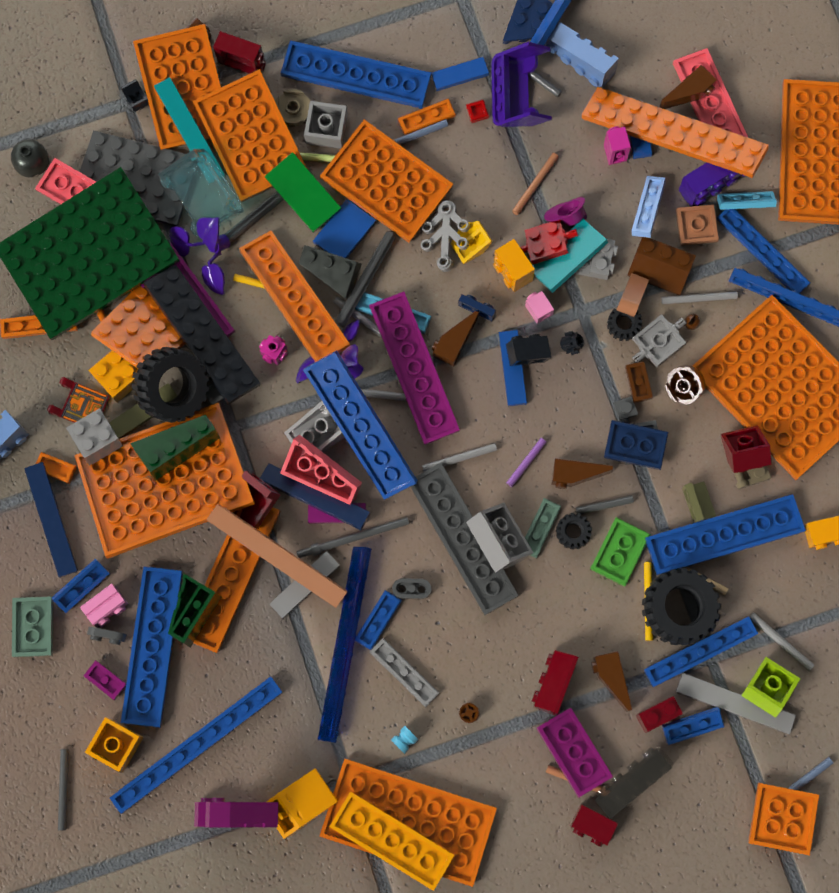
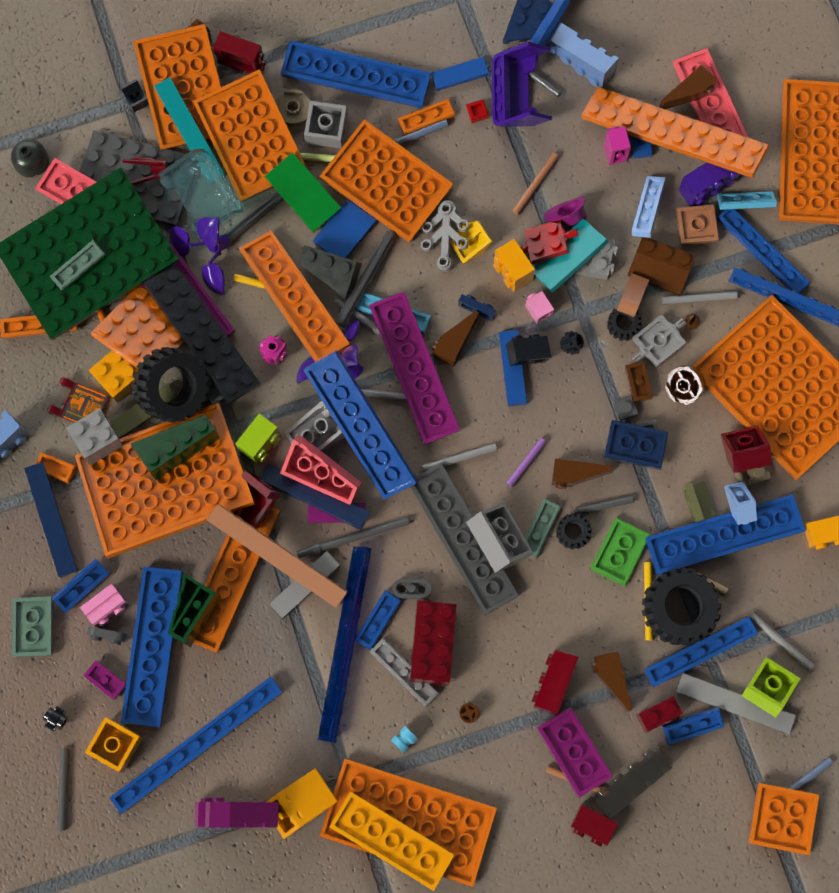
(55, 718): none -> black gear
(78, 265): none -> sand green tile
(157, 166): none -> dark red plant
(258, 439): none -> lime brick
(433, 643): none -> dark red brick
(741, 503): none -> light blue slope

